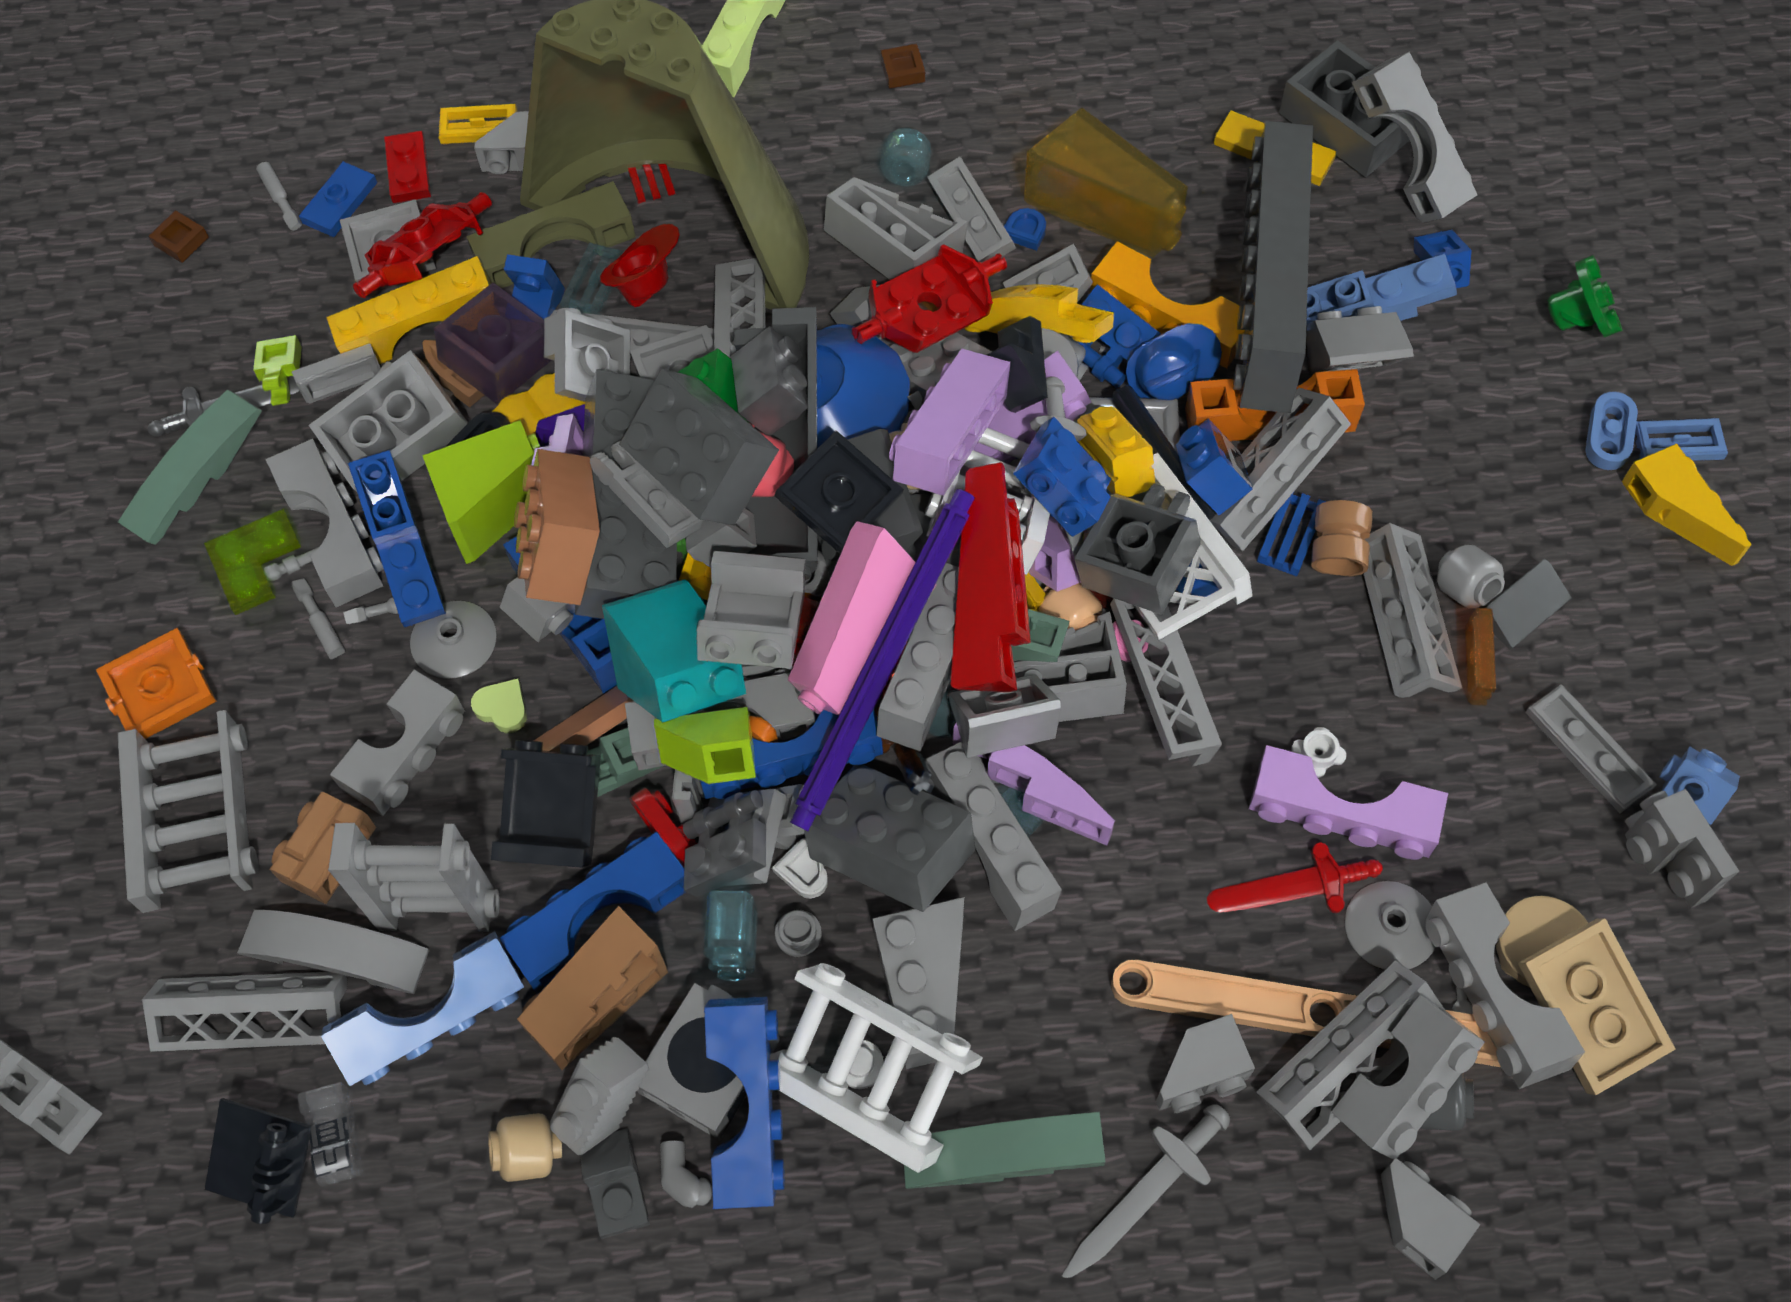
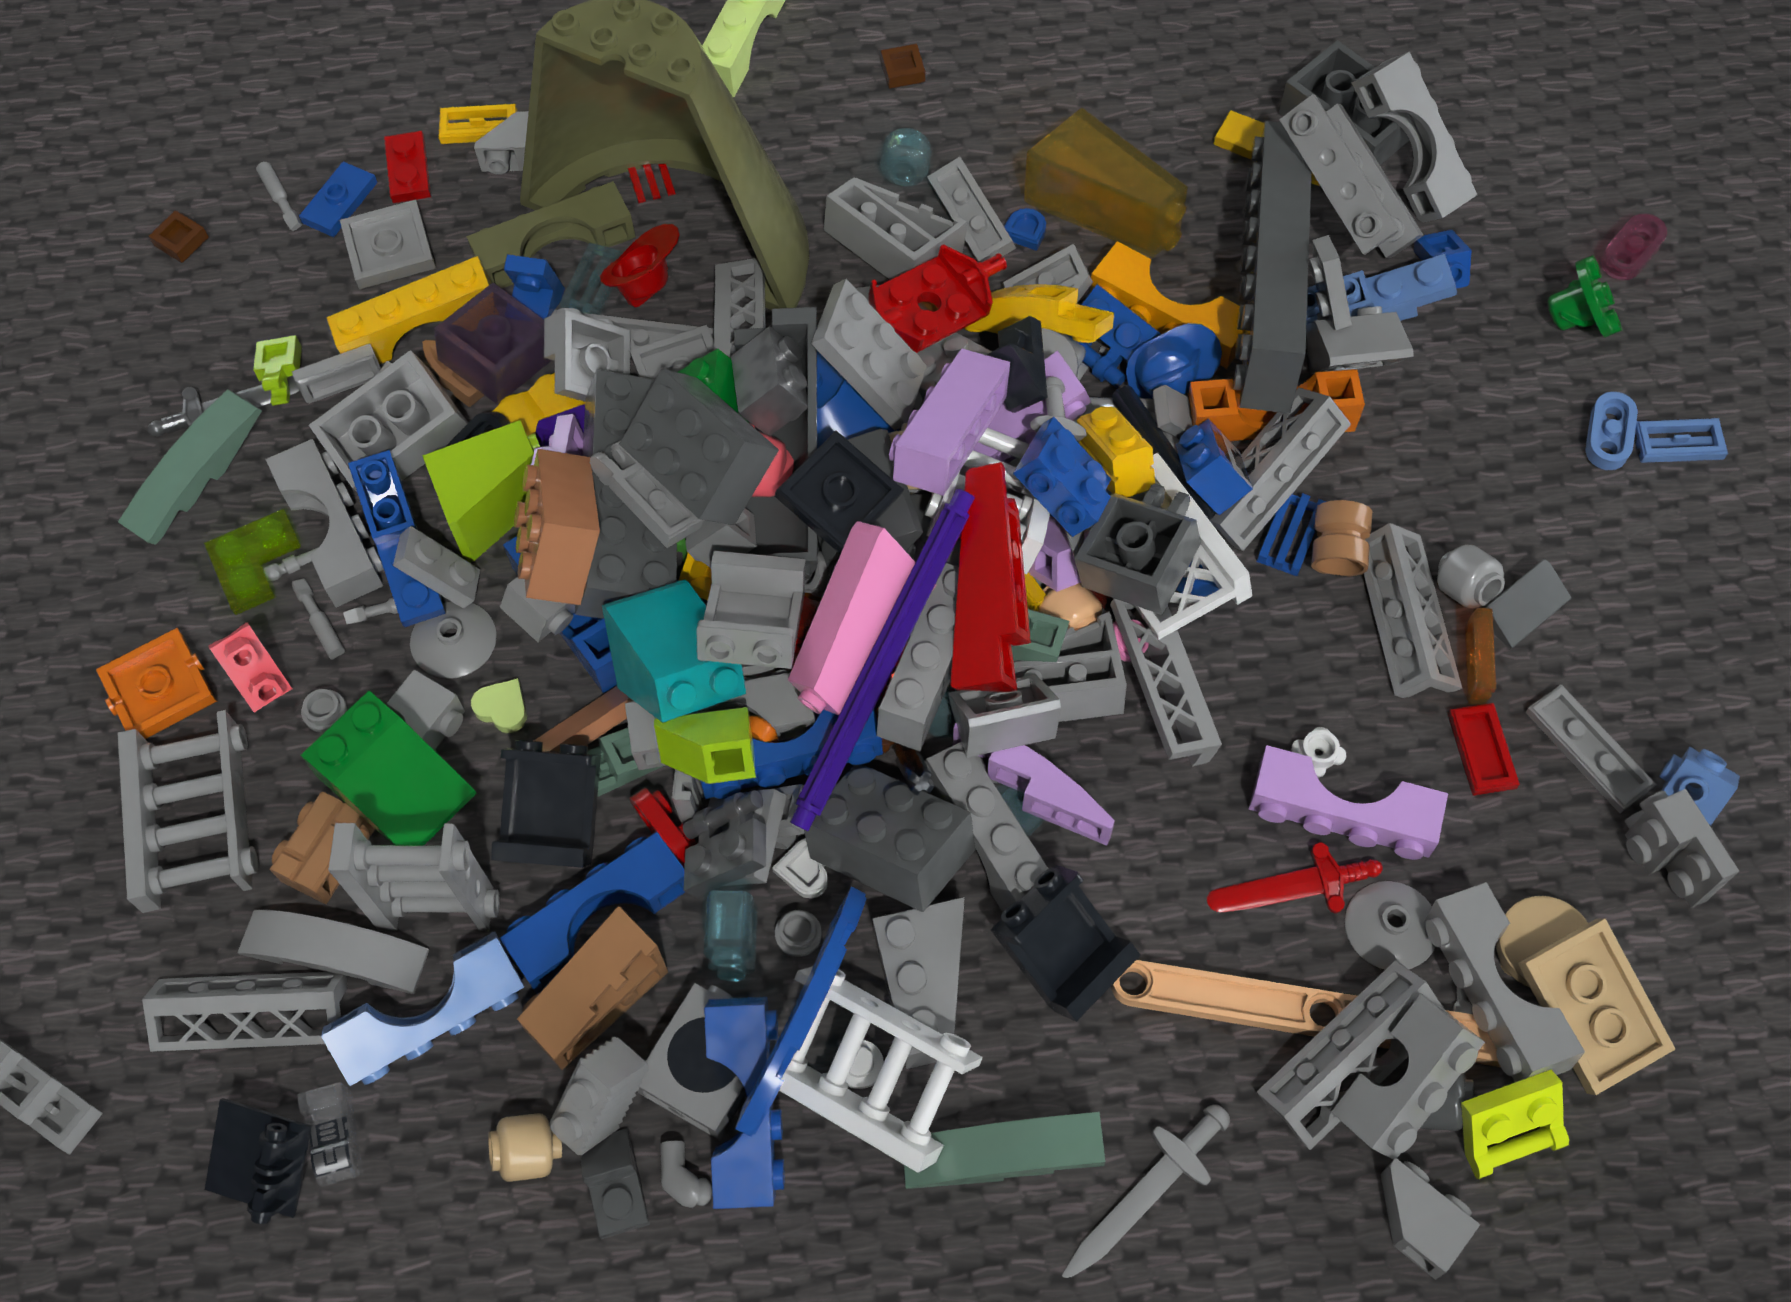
(250, 667): none -> coral hips
(322, 709): none -> light grey plate
(387, 773): none -> green slope
(396, 257): red plate -> none
(436, 567): none -> light grey plate
(803, 1013): none -> blue tile
(869, 354): none -> light grey plate
(1063, 943): none -> black panel
(1172, 411): none -> light grey tile
(1207, 1061): light grey slope -> none
(1329, 283): none -> light grey wing
(1351, 177): none -> light grey fence
(1483, 749): none -> red tile
(1510, 1112): none -> neon yellow plate
(1632, 248): none -> clear pink plate
(1679, 498): yellow slope -> none

